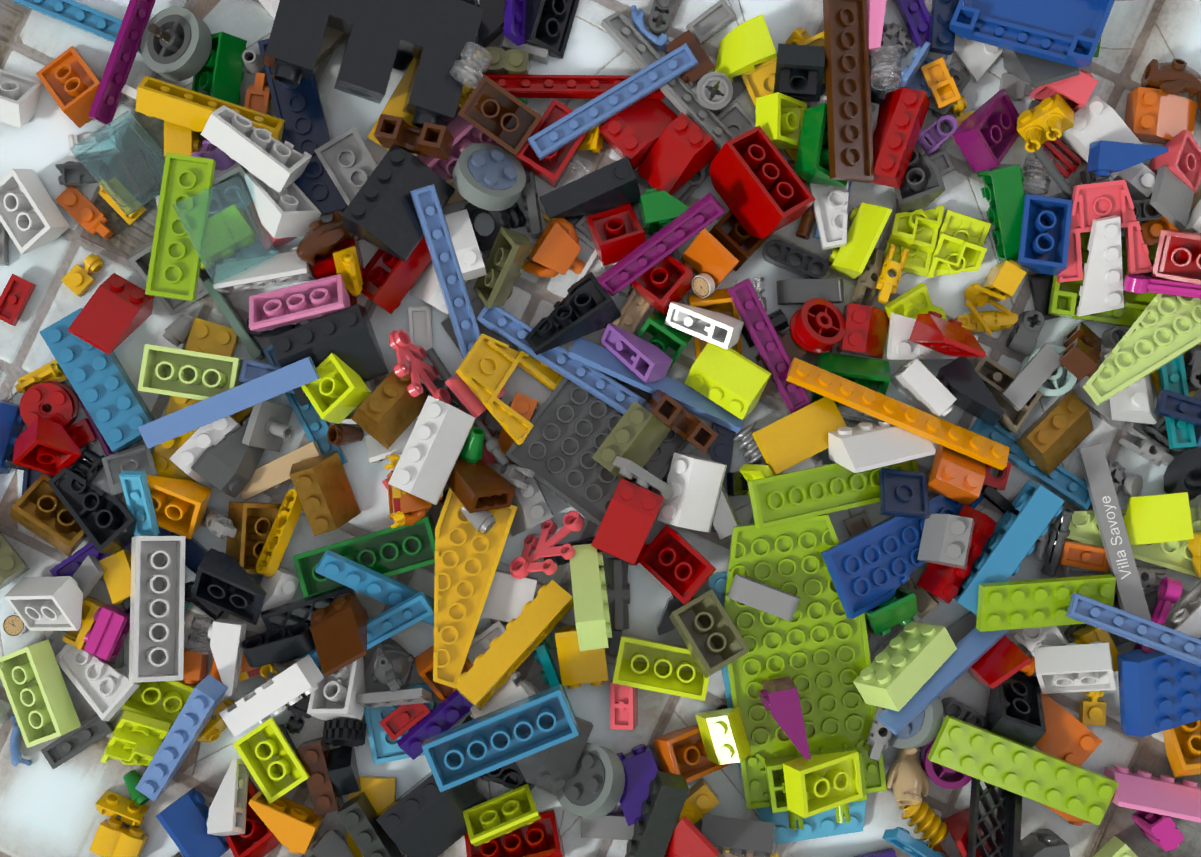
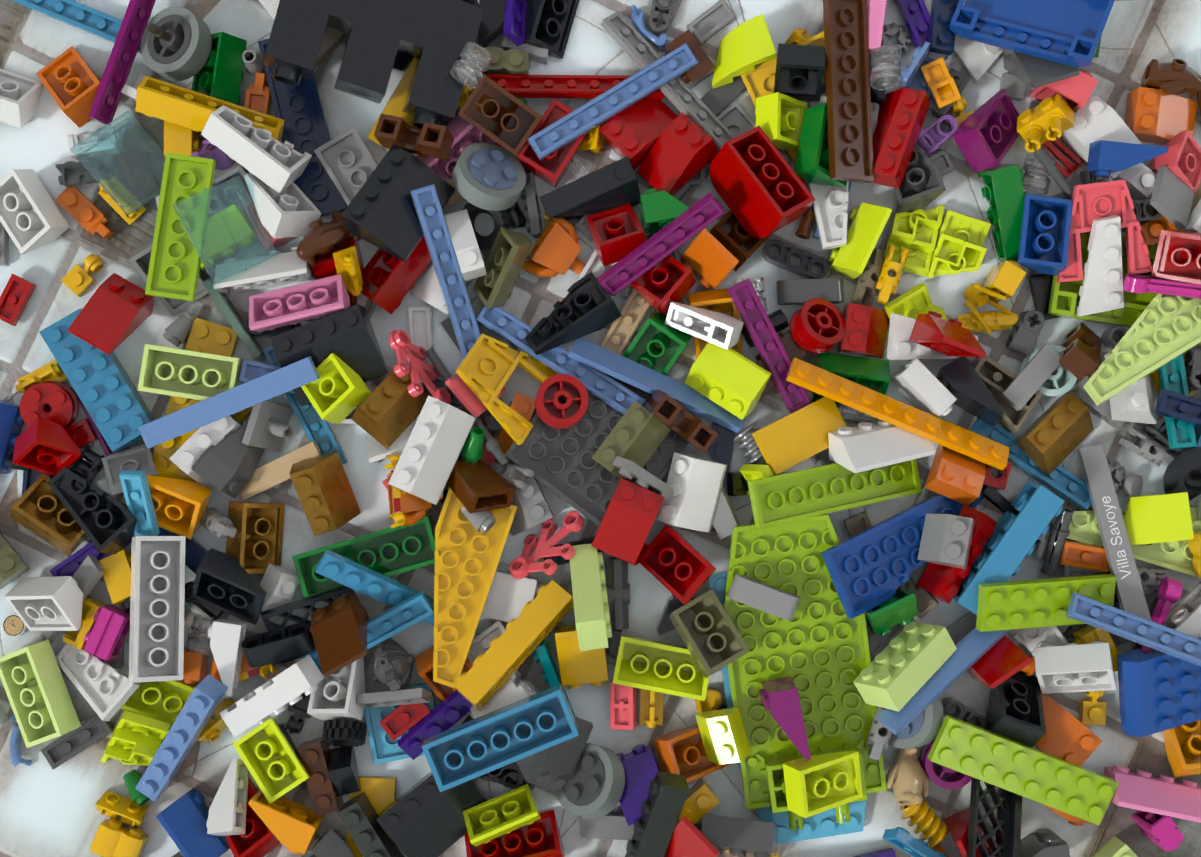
(280, 531): yellow beam -> none
(344, 434): reddish brown cone -> none
(557, 414): none -> red wheel
(637, 354): medium lavender slope -> none
(651, 708): none -> yellow hinge
(703, 285): tile -> none
(712, 700): none -> yellow tile
(724, 86): light grey gear -> none
(903, 493): dark blue tile -> none

